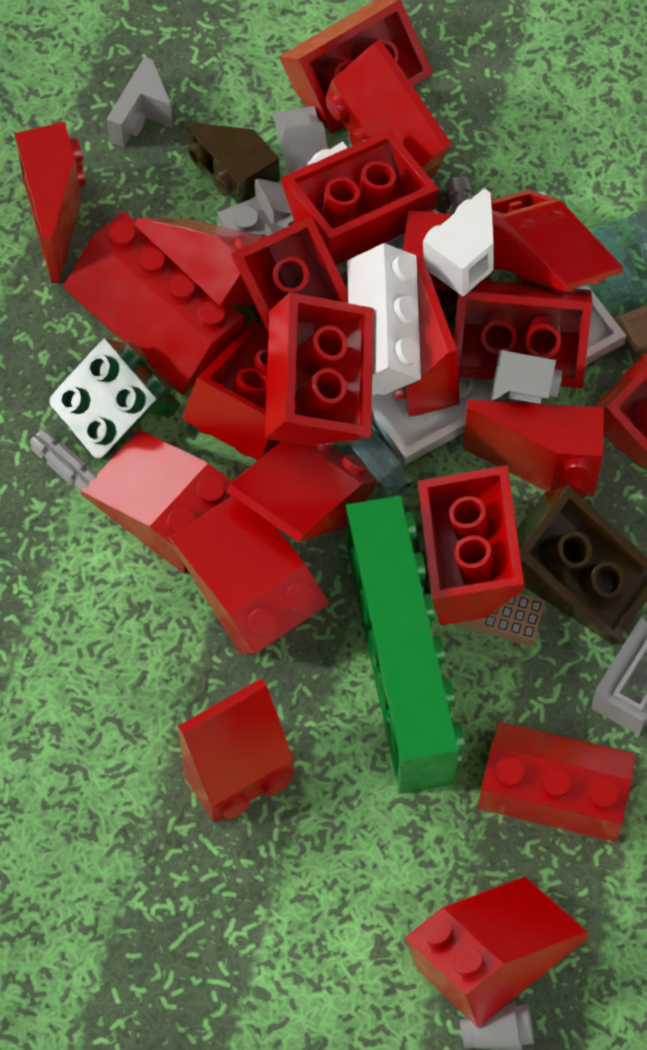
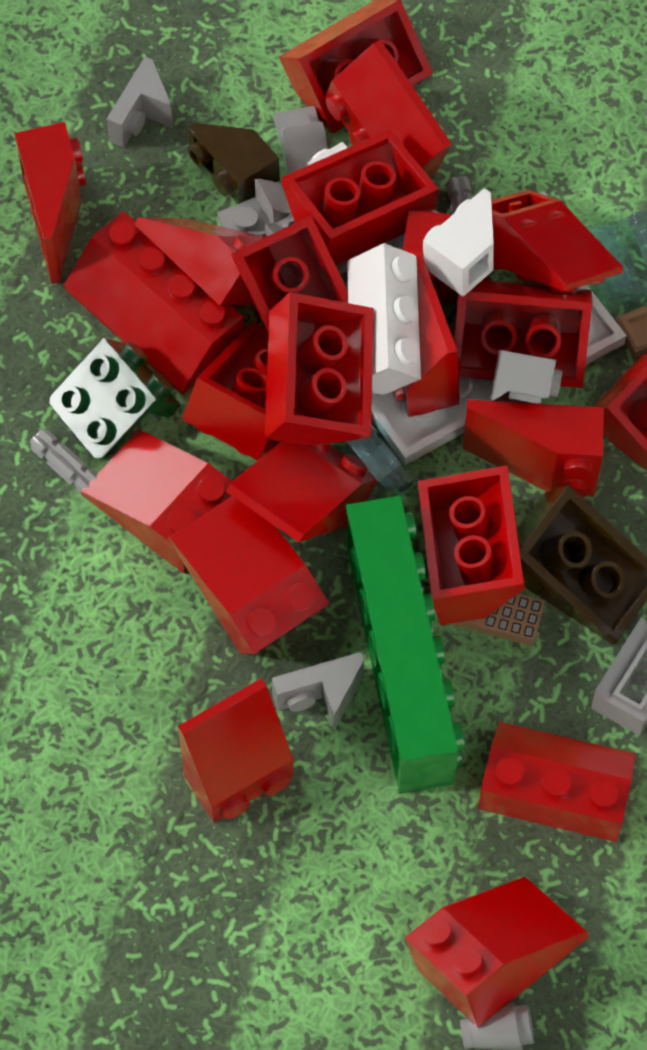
(332, 681): none -> light grey slope

